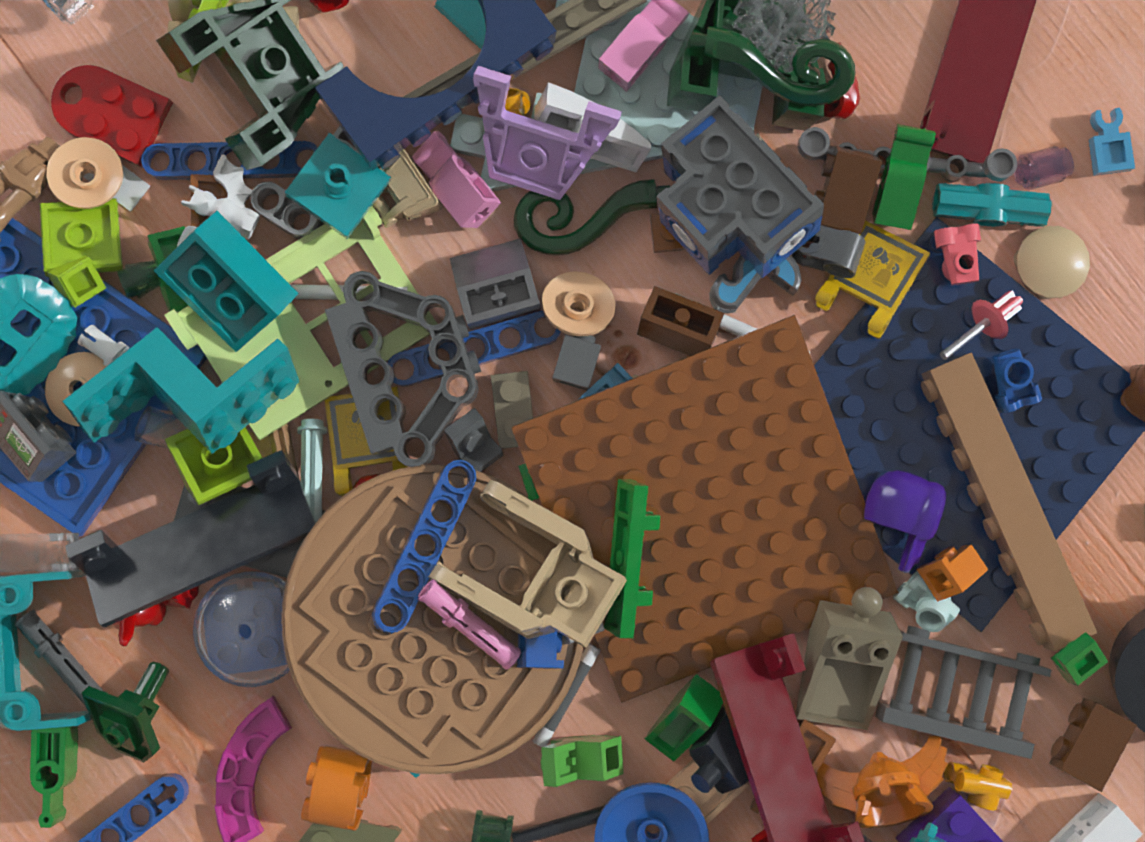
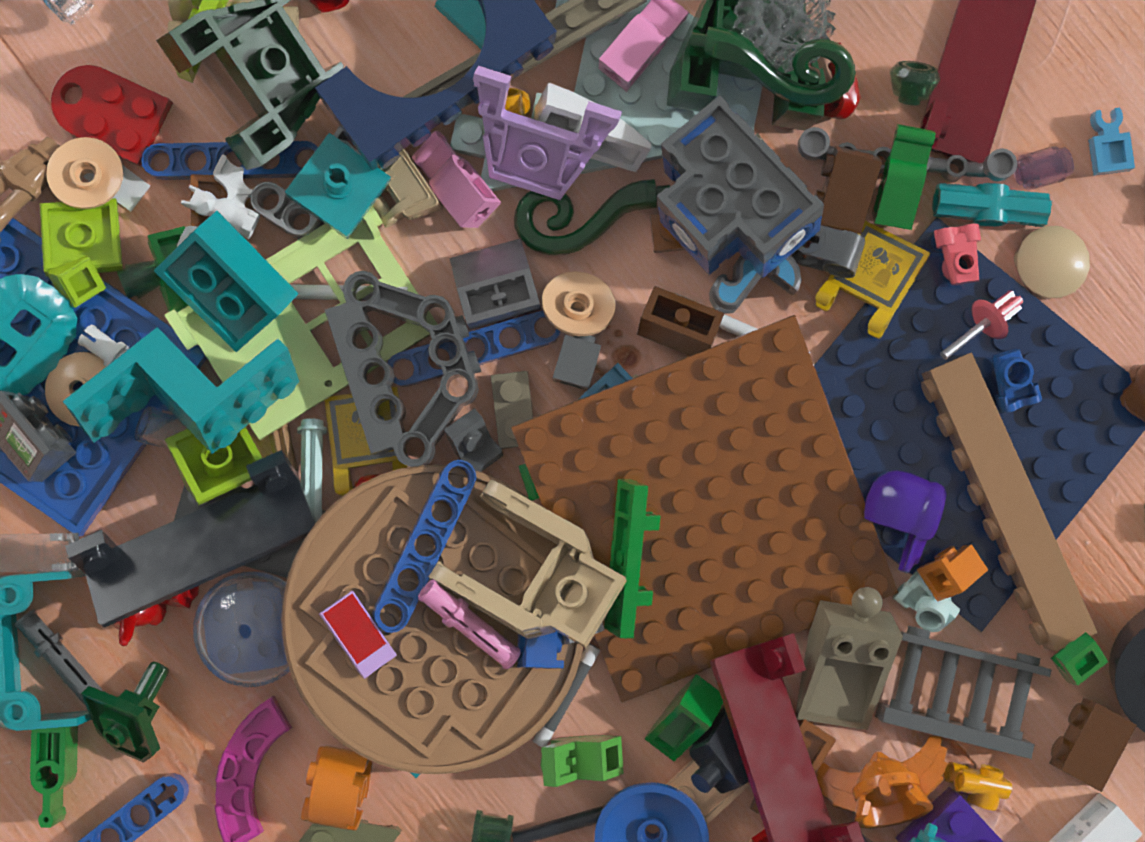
(357, 634): none -> red tile
(913, 81): none -> clear green cone

